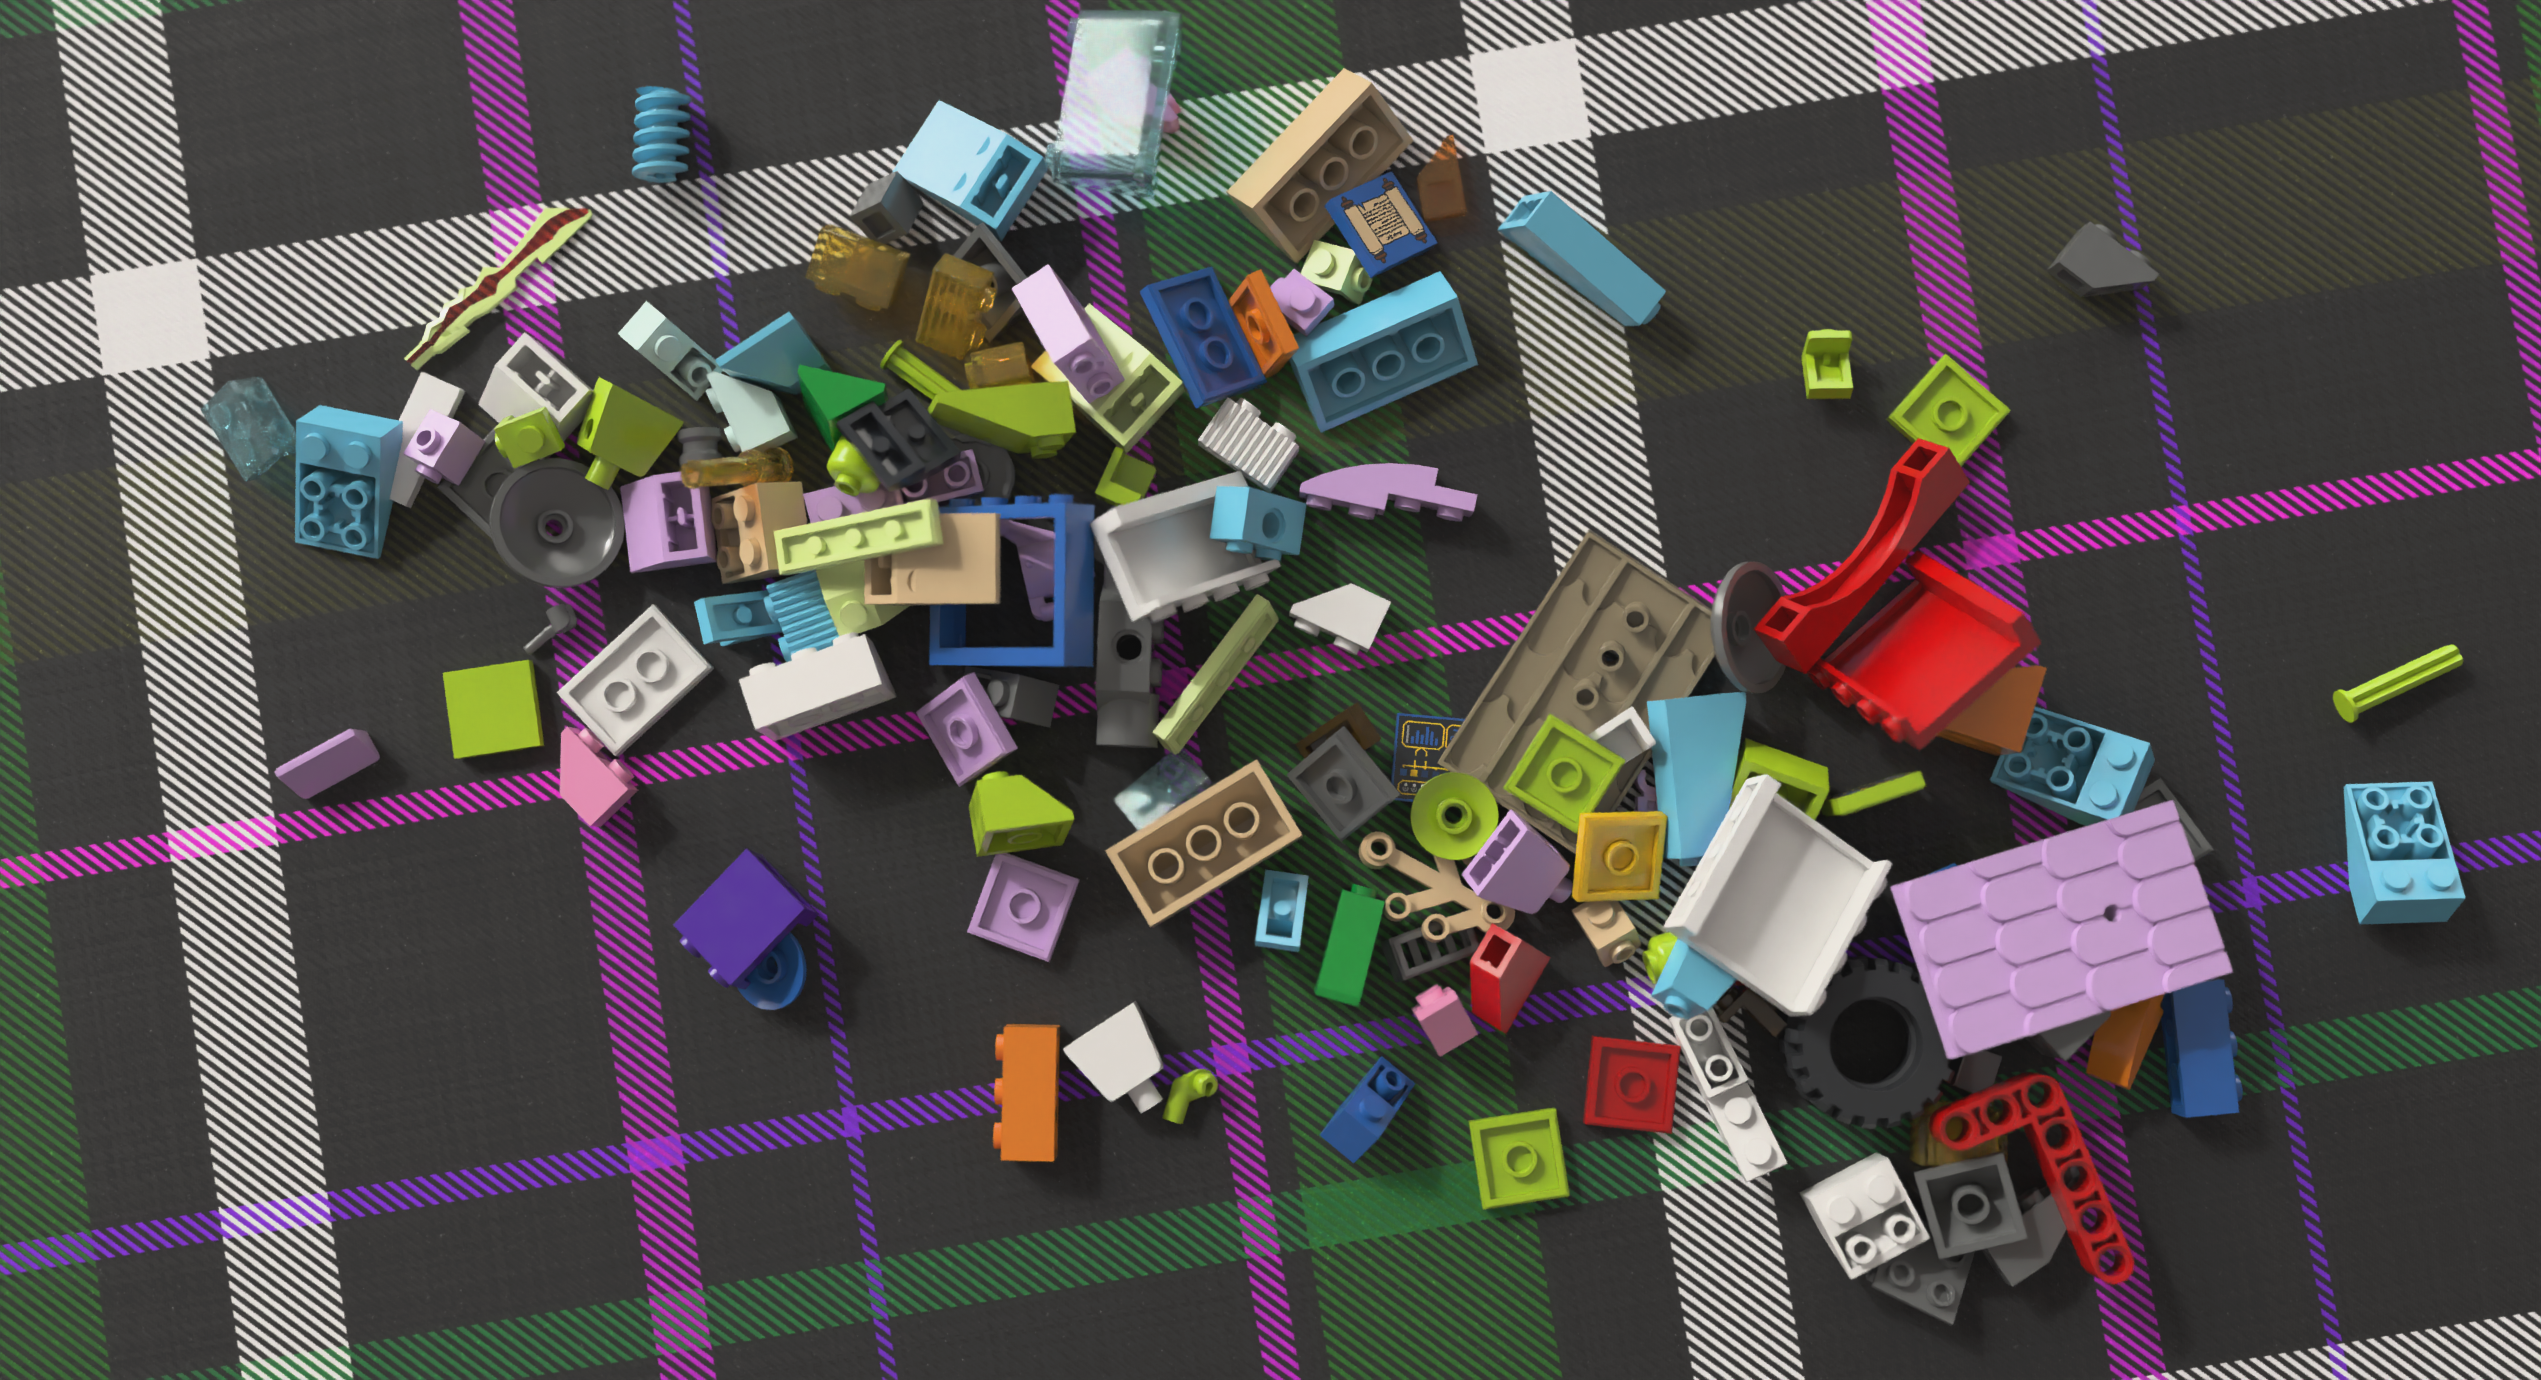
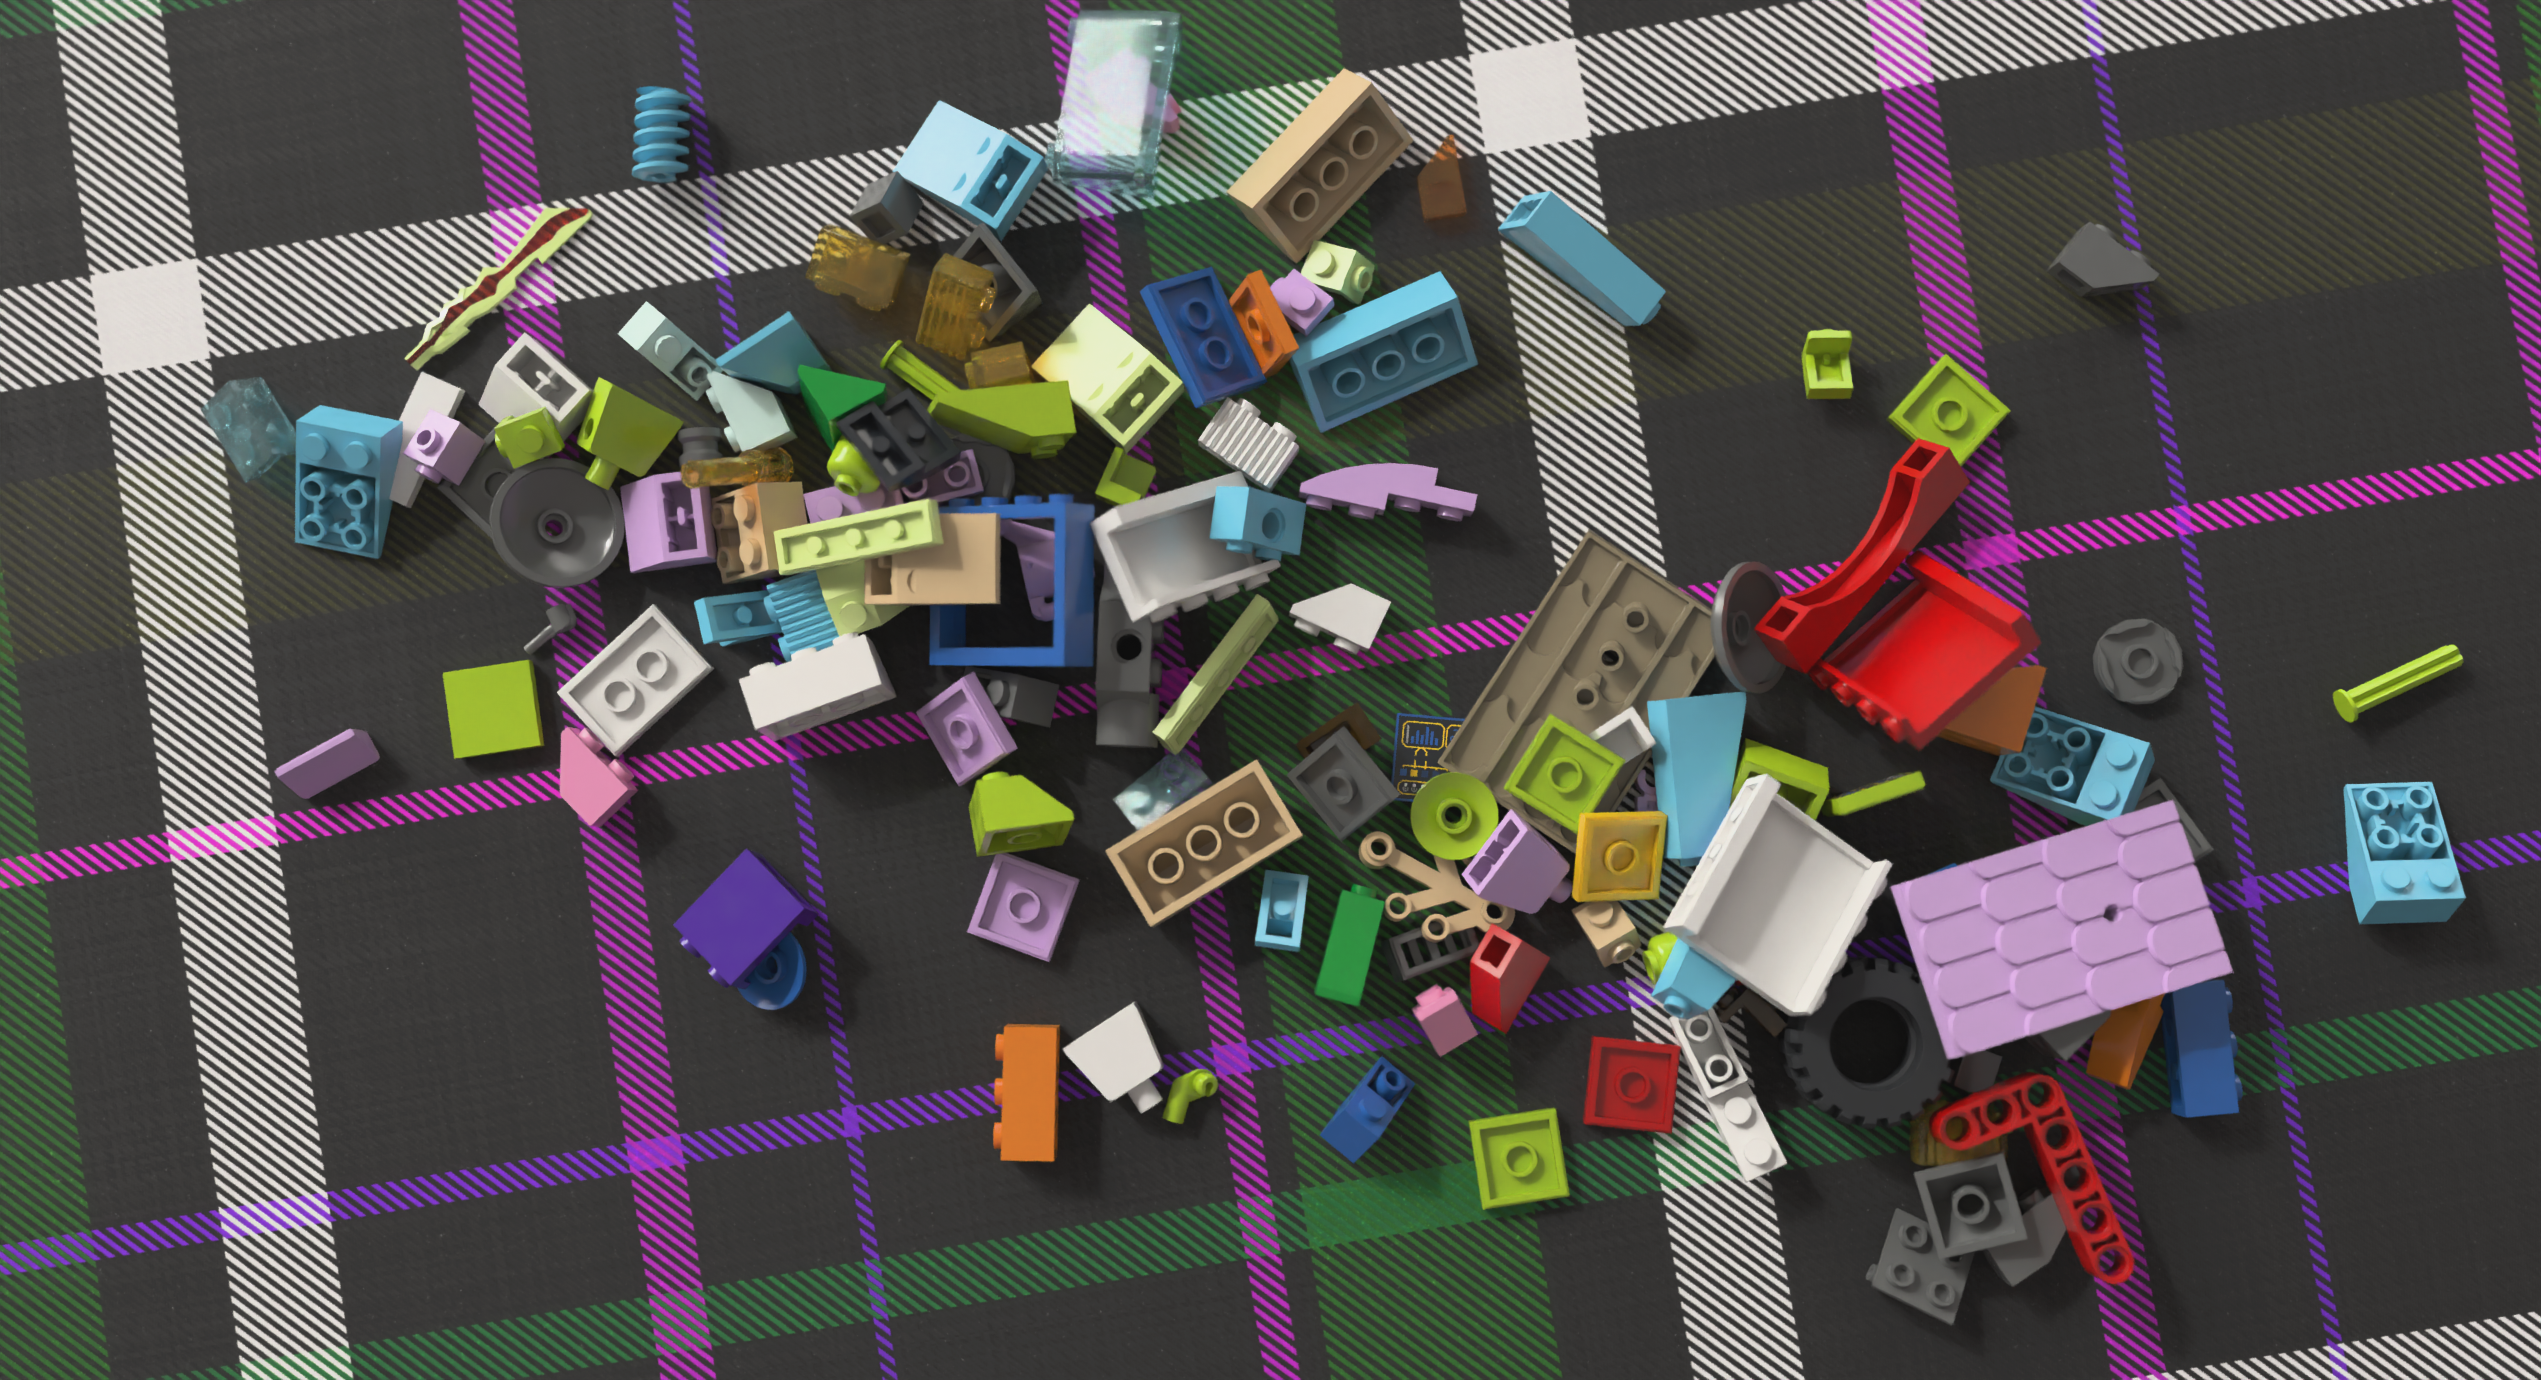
(1068, 334): window -> none
(1380, 224): tile -> none
(1865, 1214): white slope -> none
(2137, 661): none -> dark grey tile

